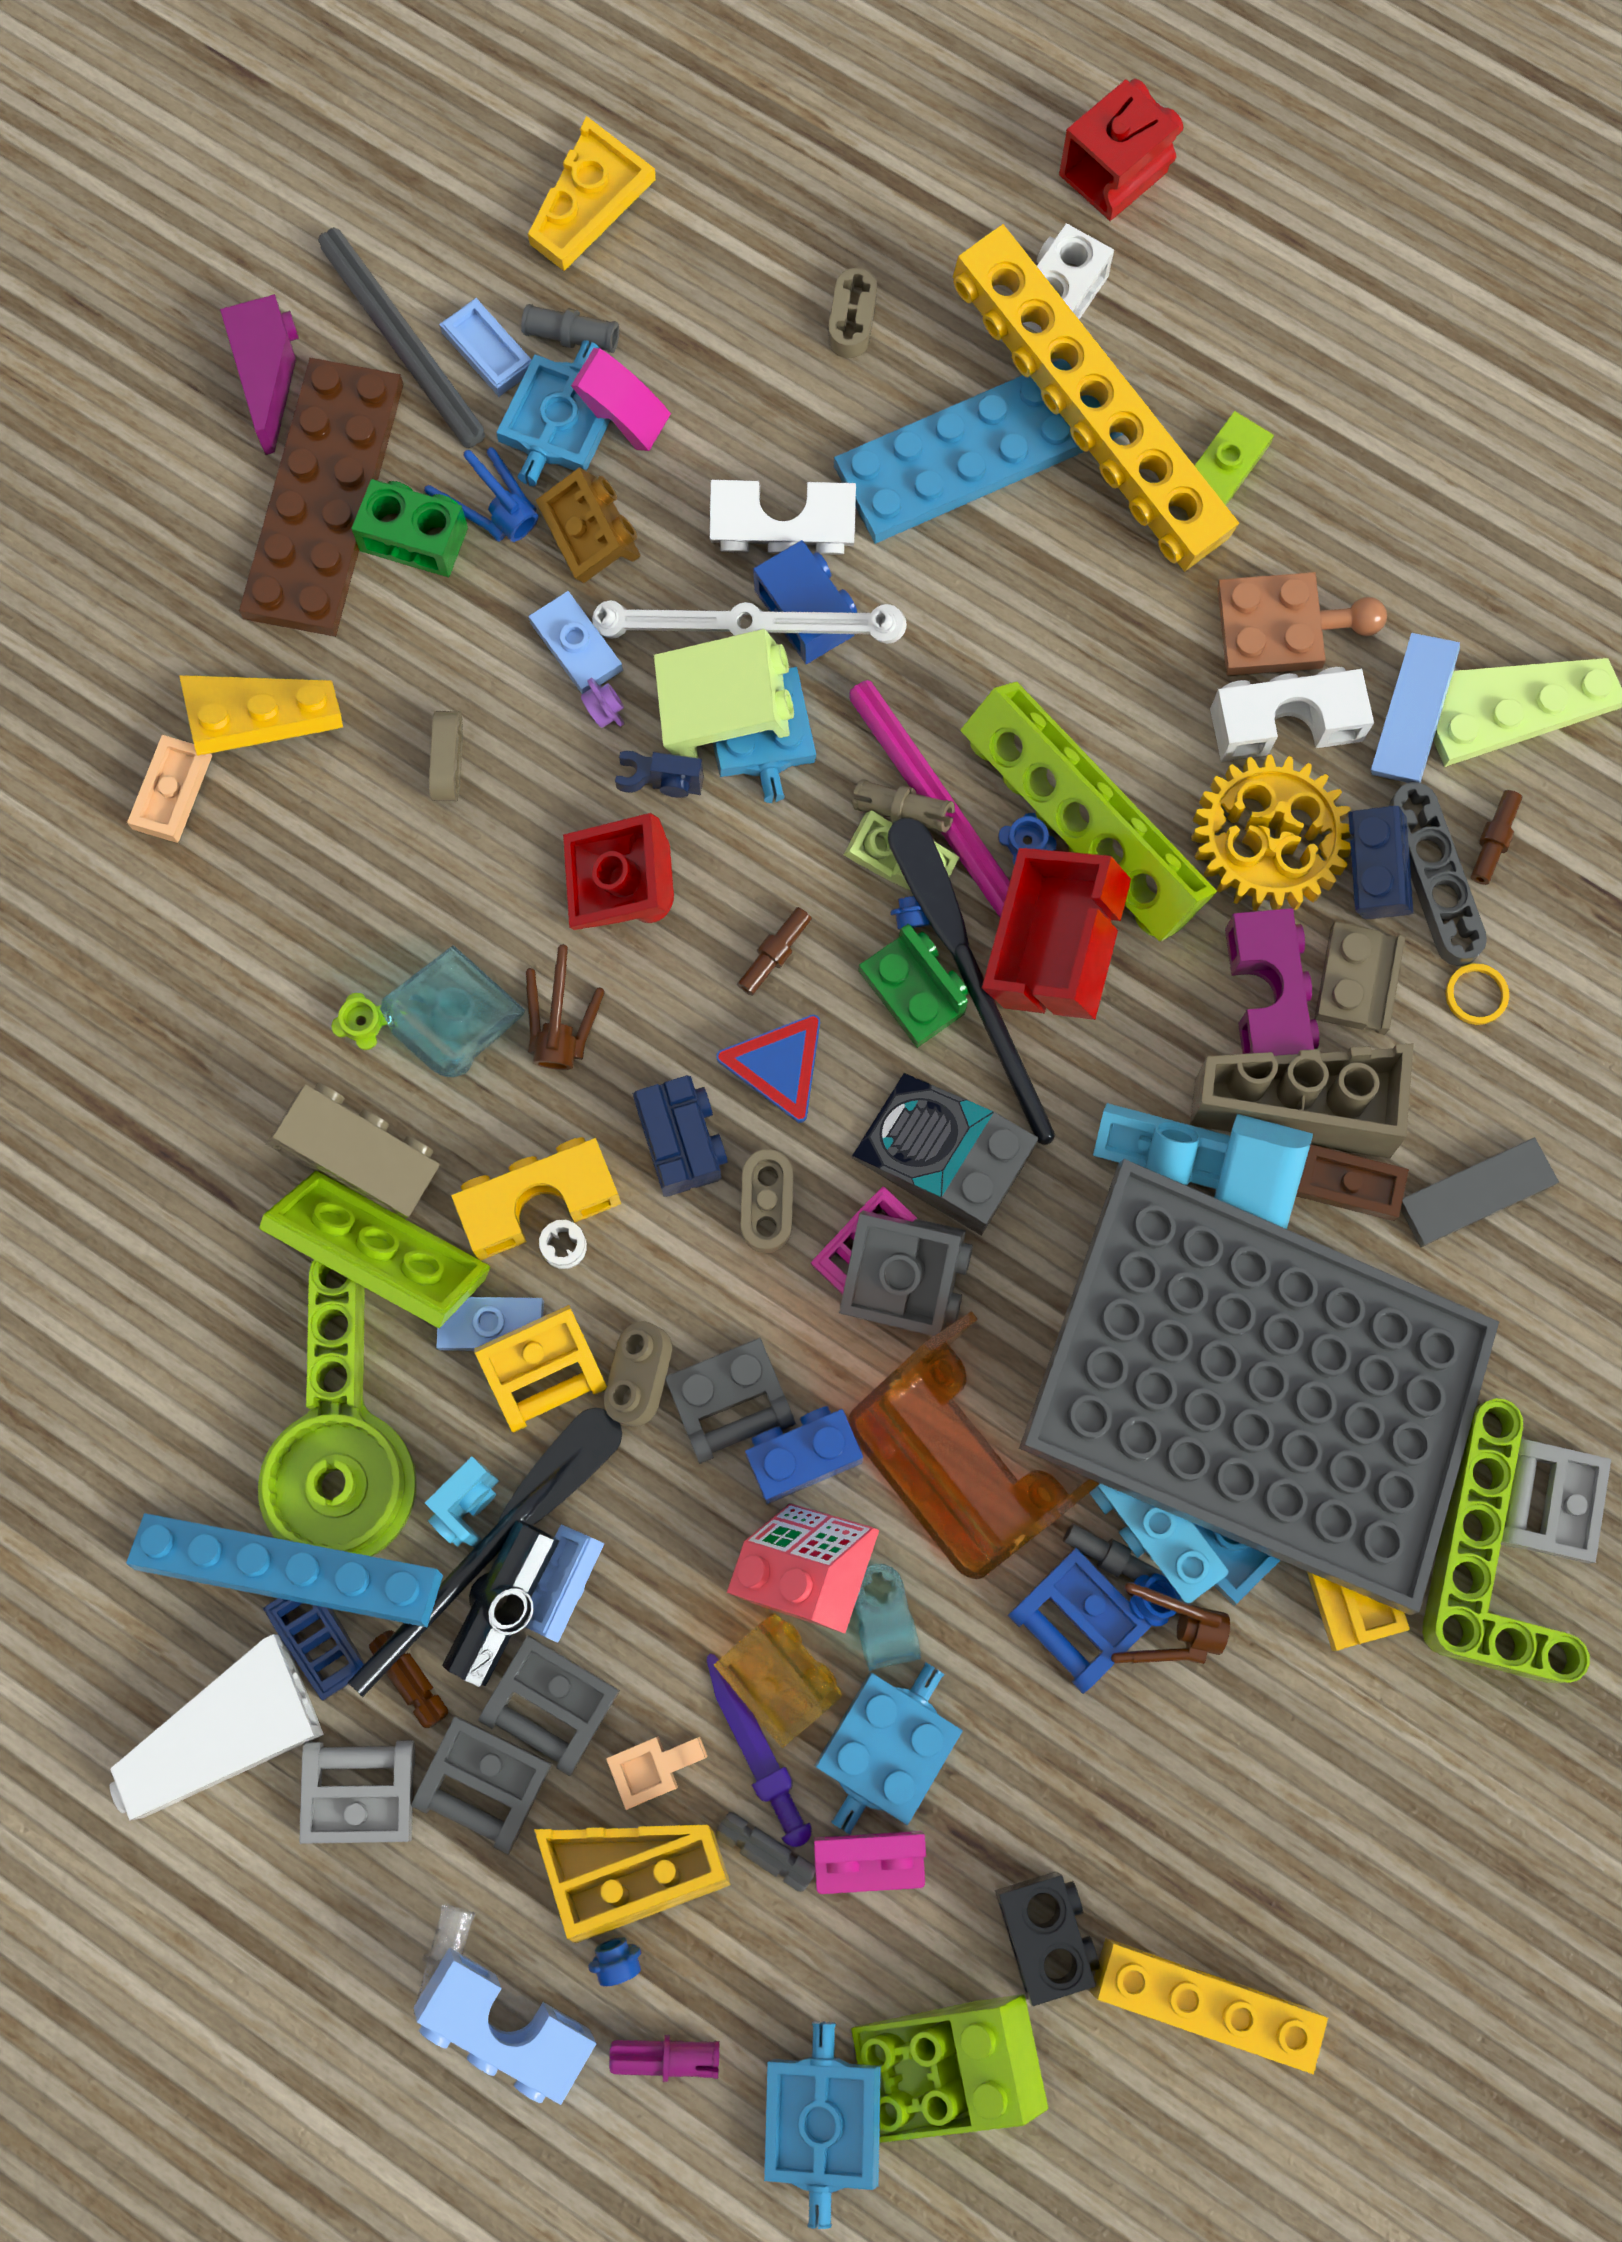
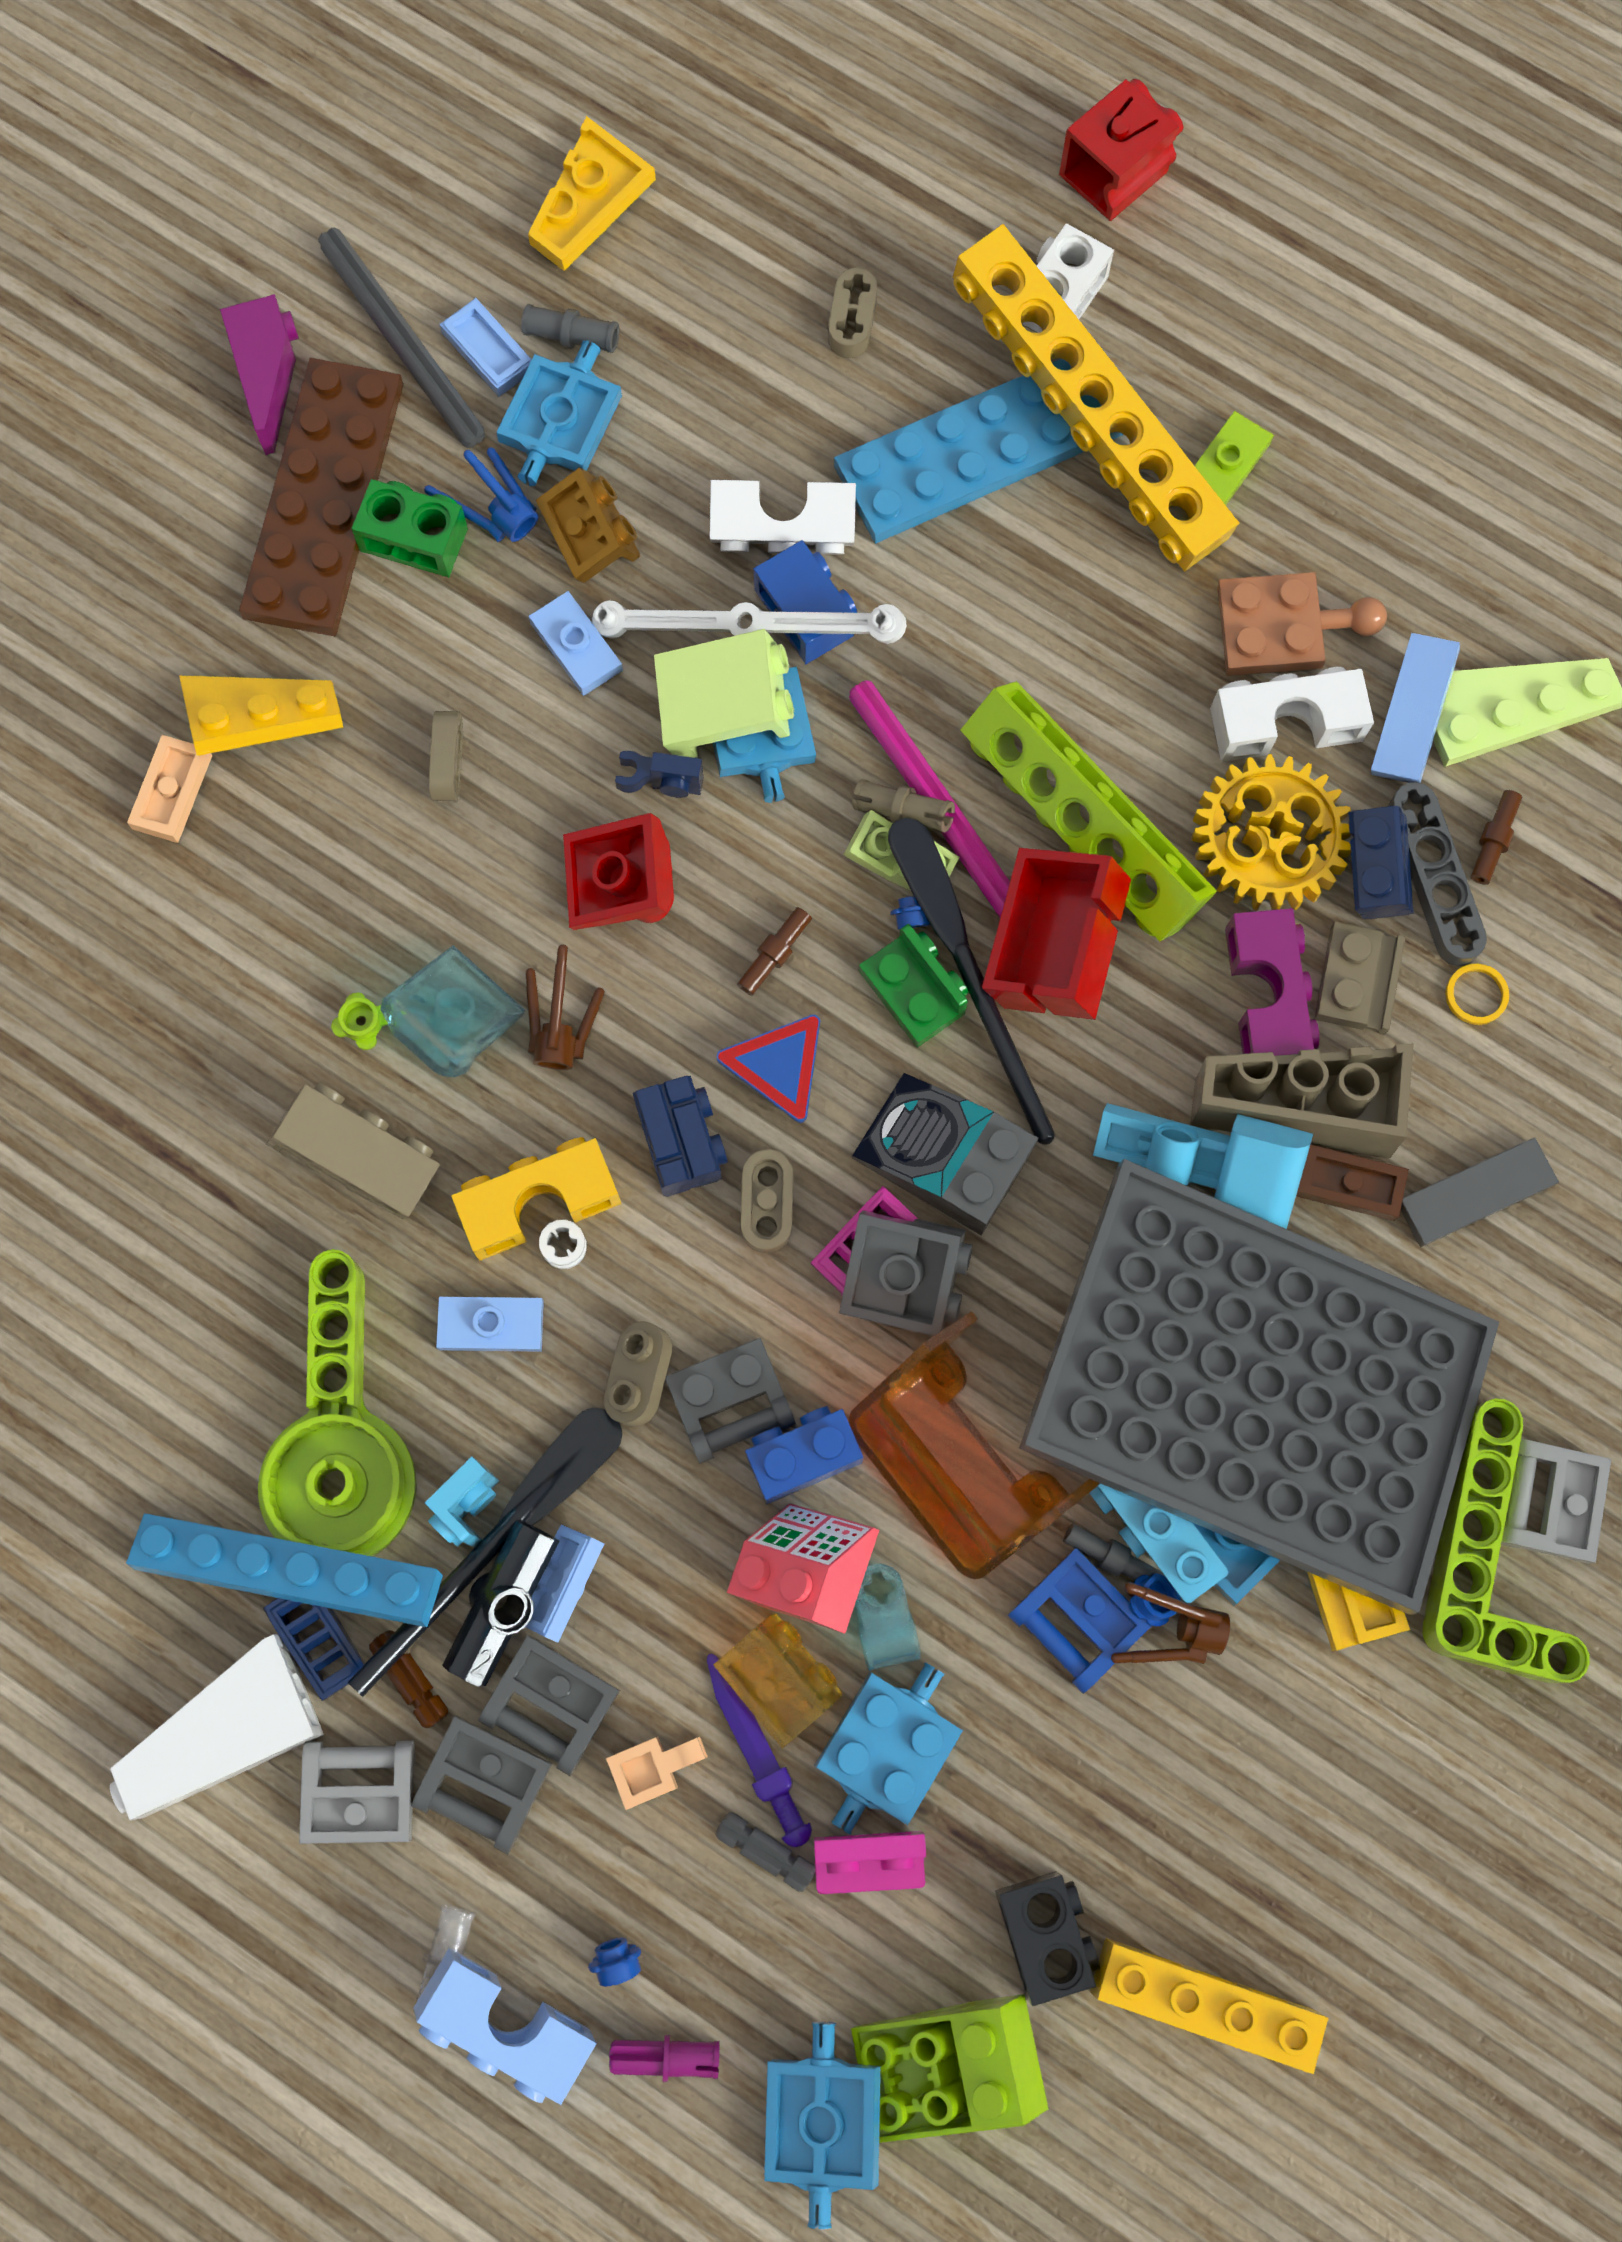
(375, 1248): lime tile -> none
(534, 1354): yellow plate -> none
(603, 704): medium lavender plate -> none
(620, 396): dark pink slope -> none
(627, 1873): yellow wedge -> none
(1024, 827): blue plate -> none

